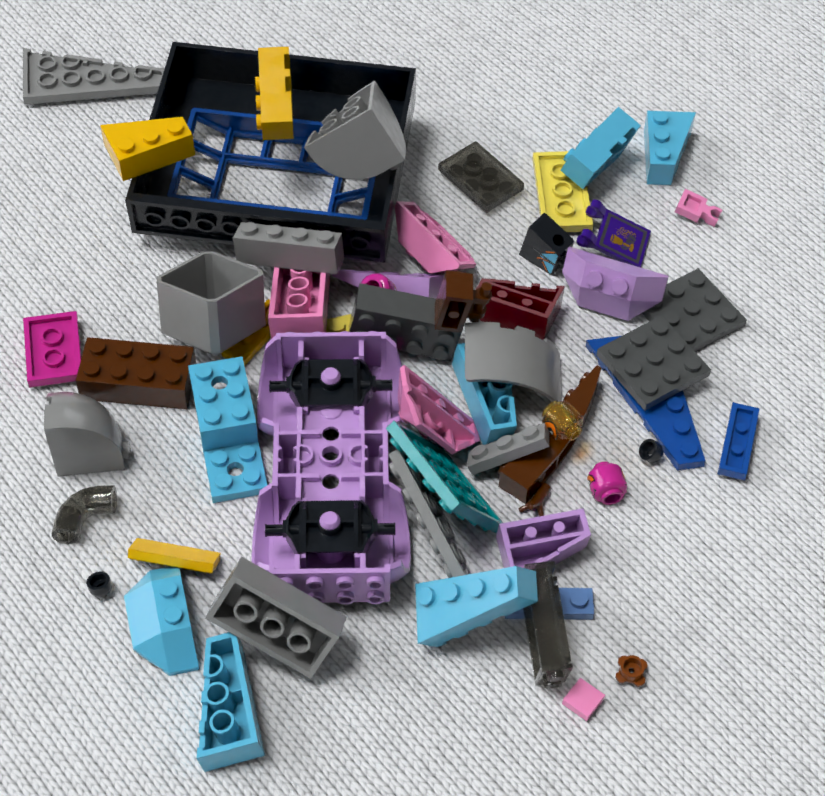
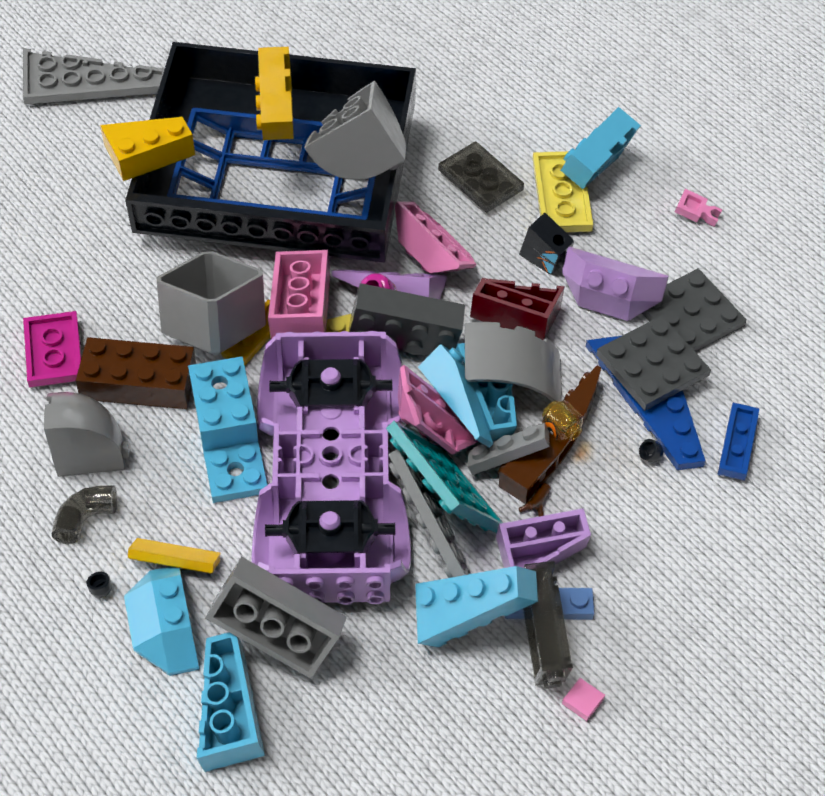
(289, 247): light grey brick -> none
(447, 375): none -> medium azure wedge
(459, 301): reddish brown brick -> none
(607, 483): dark pink head -> none
(616, 236): dark purple flag -> none
(635, 663): dark orange plate -> none
(664, 144): medium azure wedge -> none

